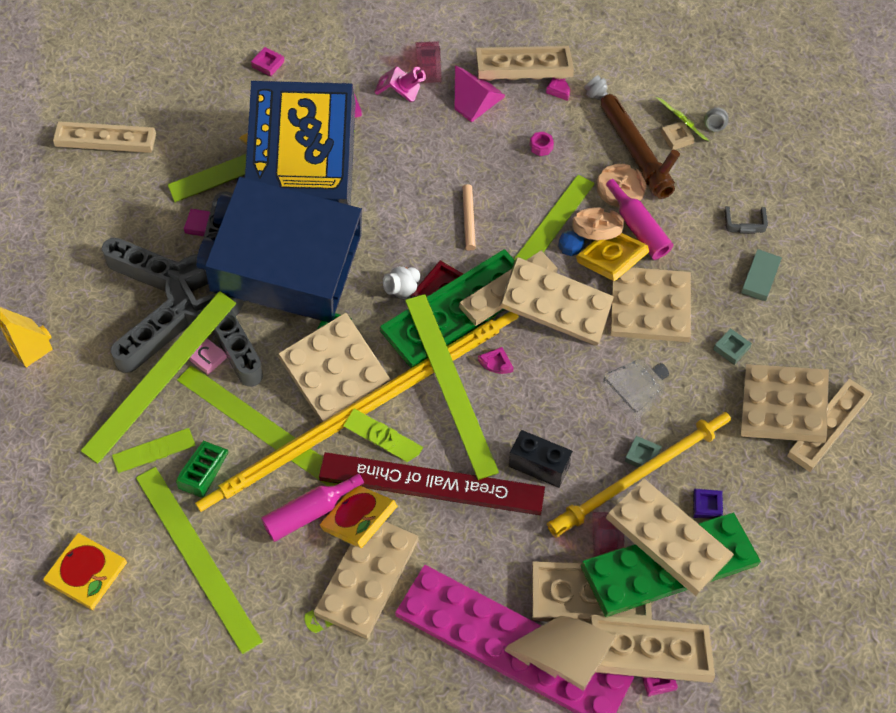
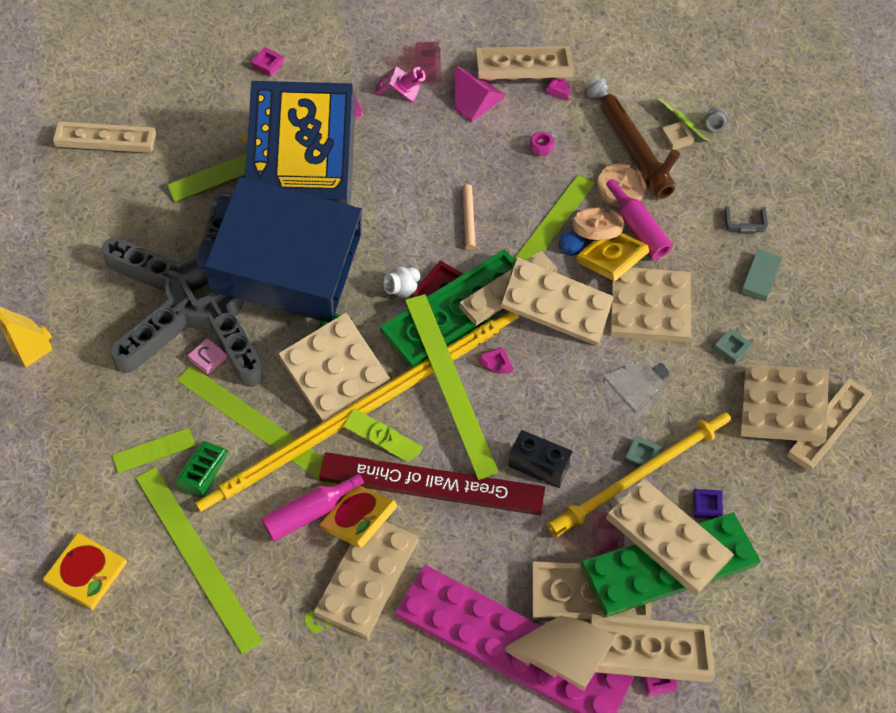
(158, 377): lime piece -> none
(196, 222): dark pink tile -> none

